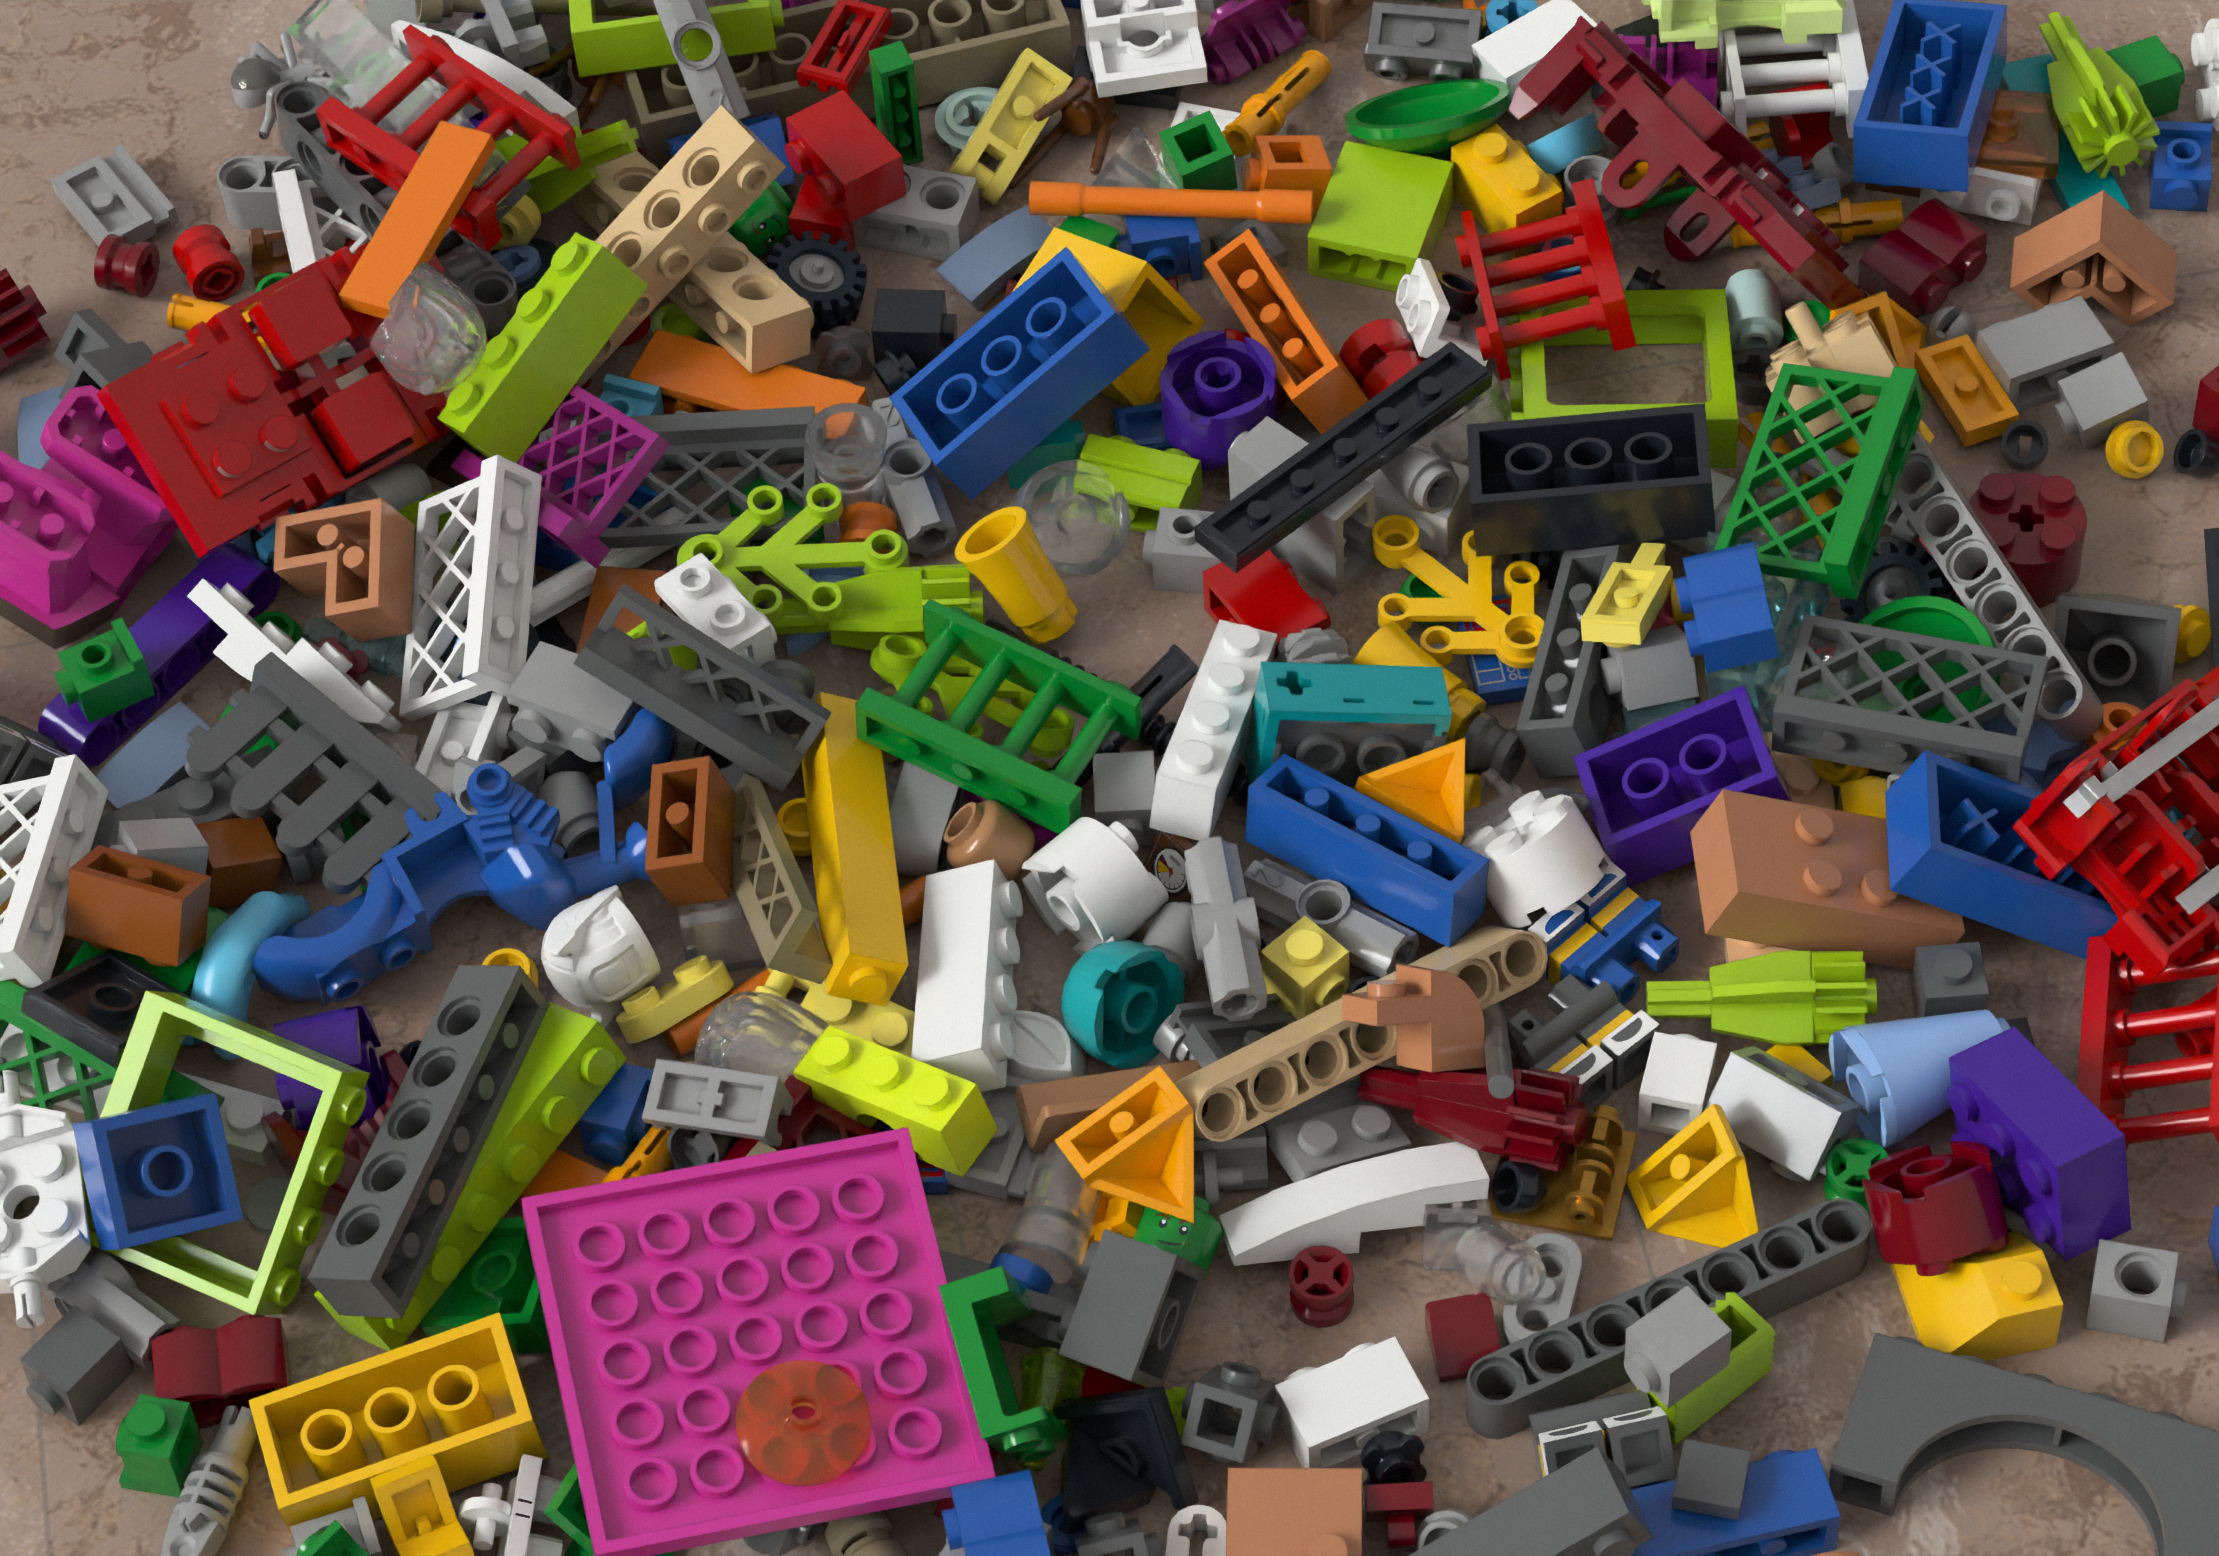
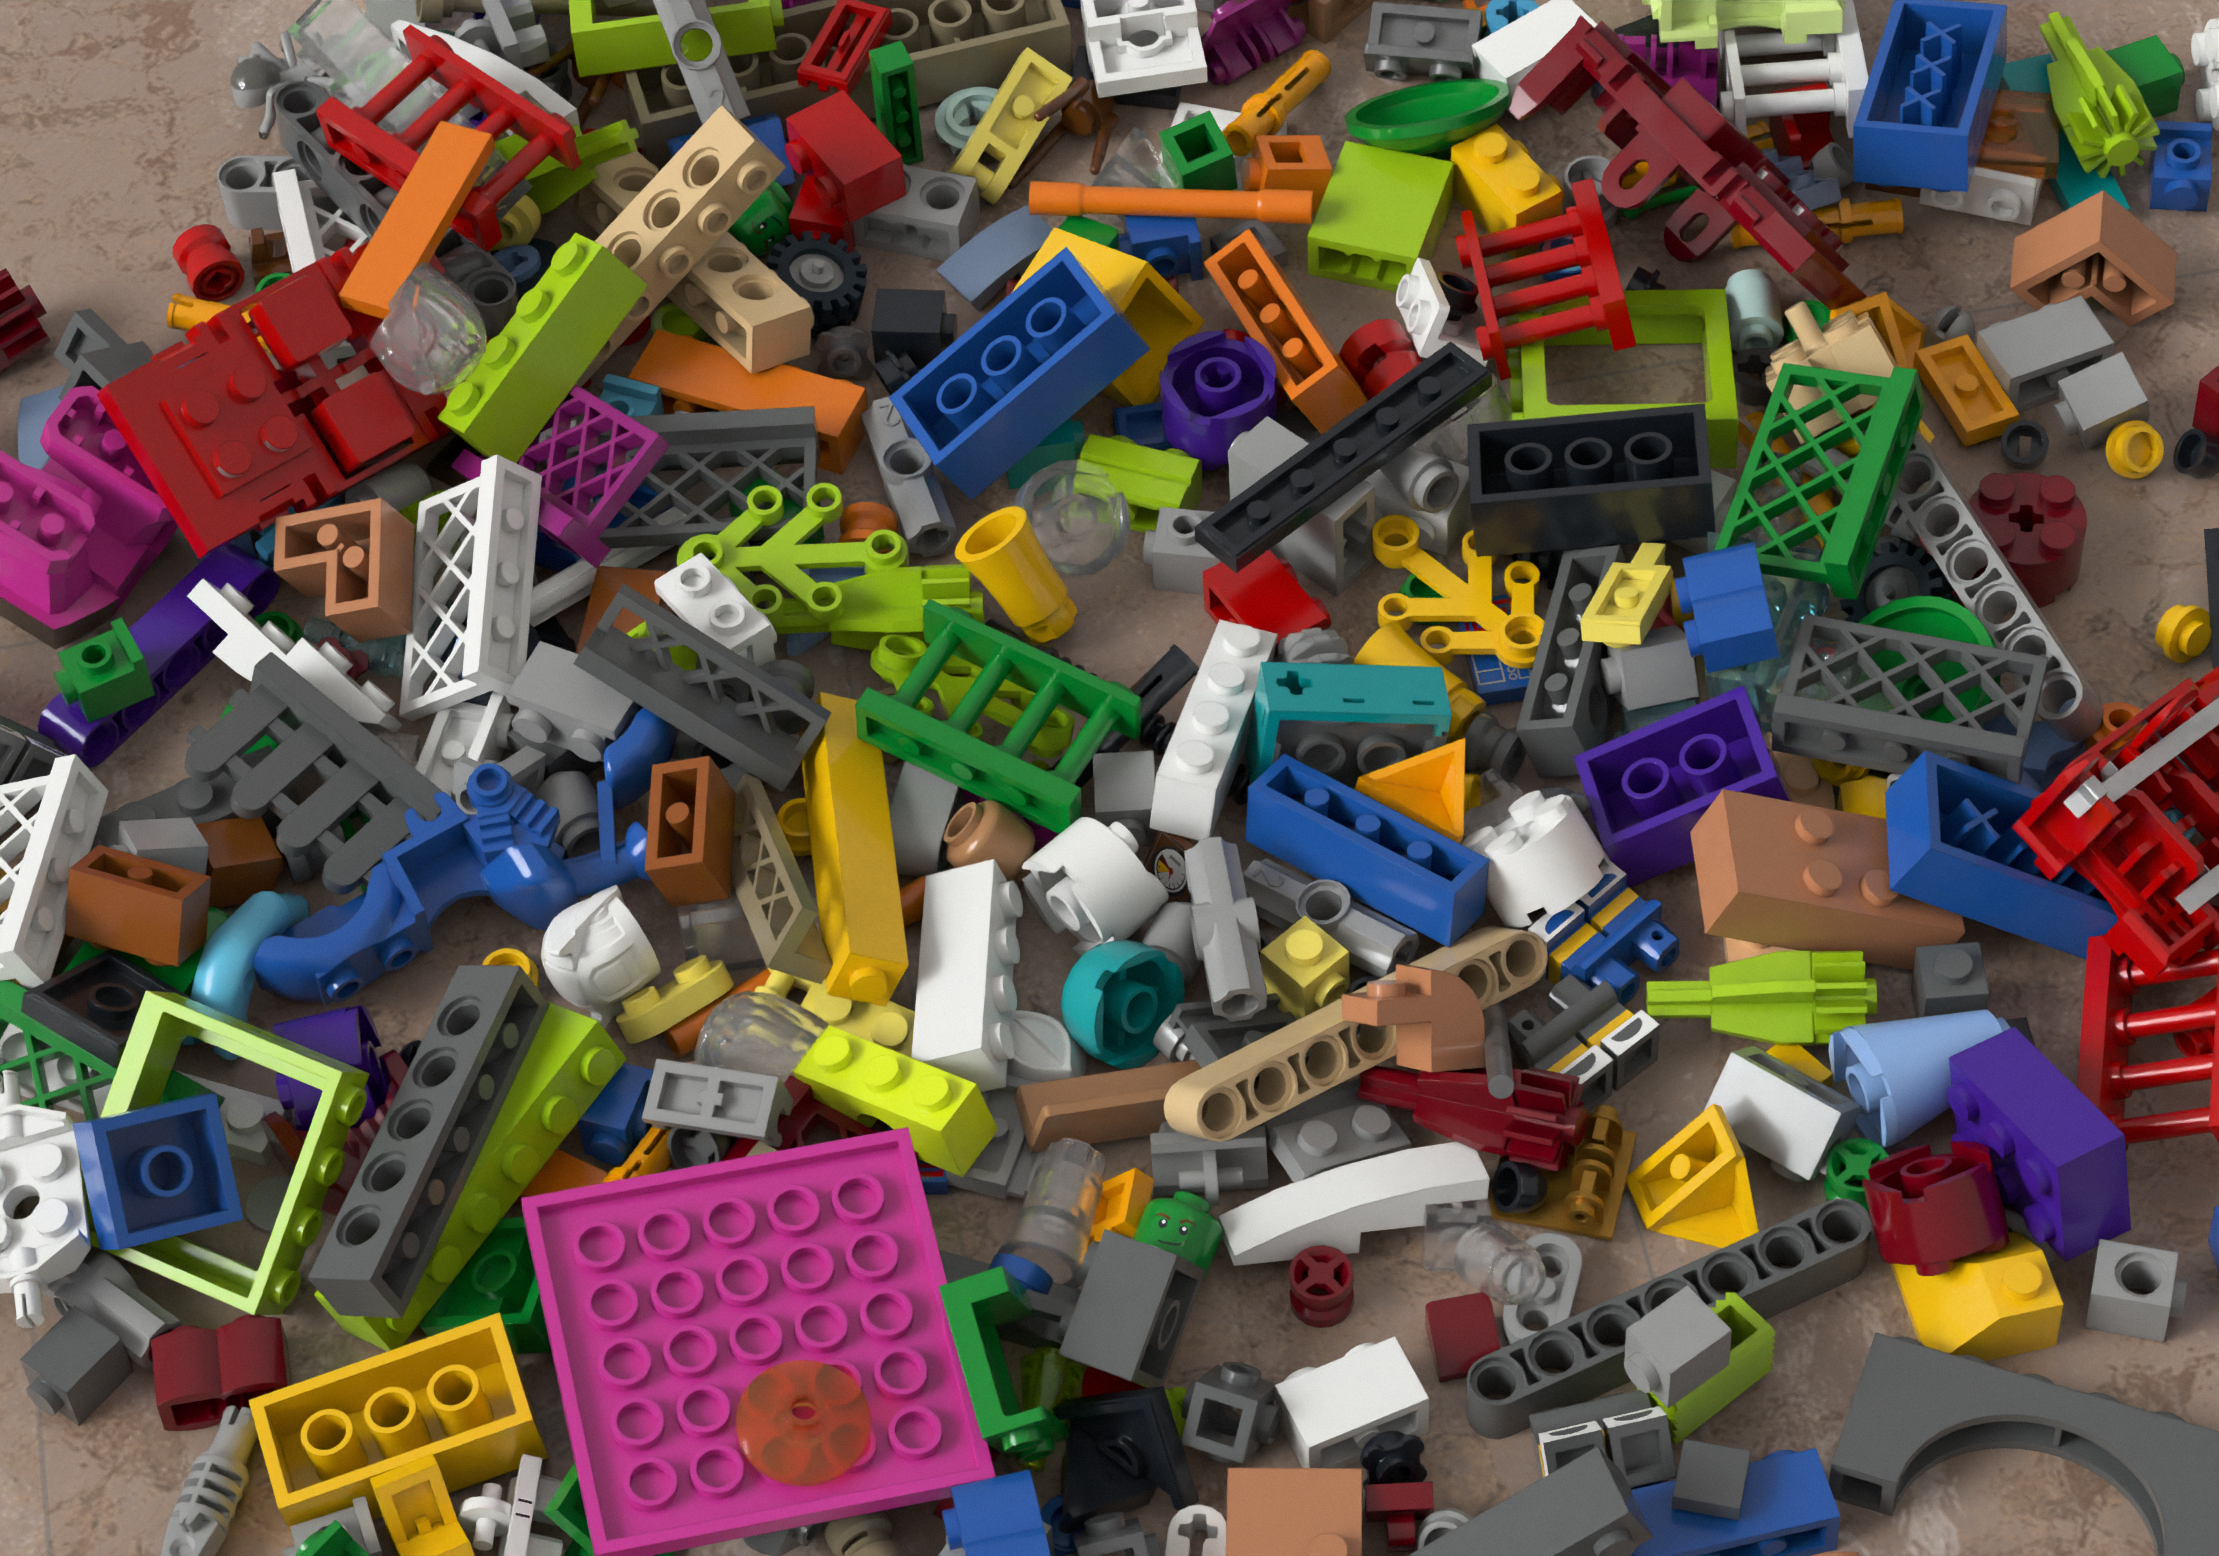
(114, 198): light grey plate -> none
(126, 265): dark red wheel -> none
(149, 1445): green brick -> none
(151, 758): sand blue slope -> none
(849, 452): clear plant -> none
(1139, 1147): light orange slope -> none
(1567, 143): medium azure hat -> none
(1675, 1082): white brick -> none
(1924, 258): dark red brick -> none
(2120, 644): dark grey slope -> none

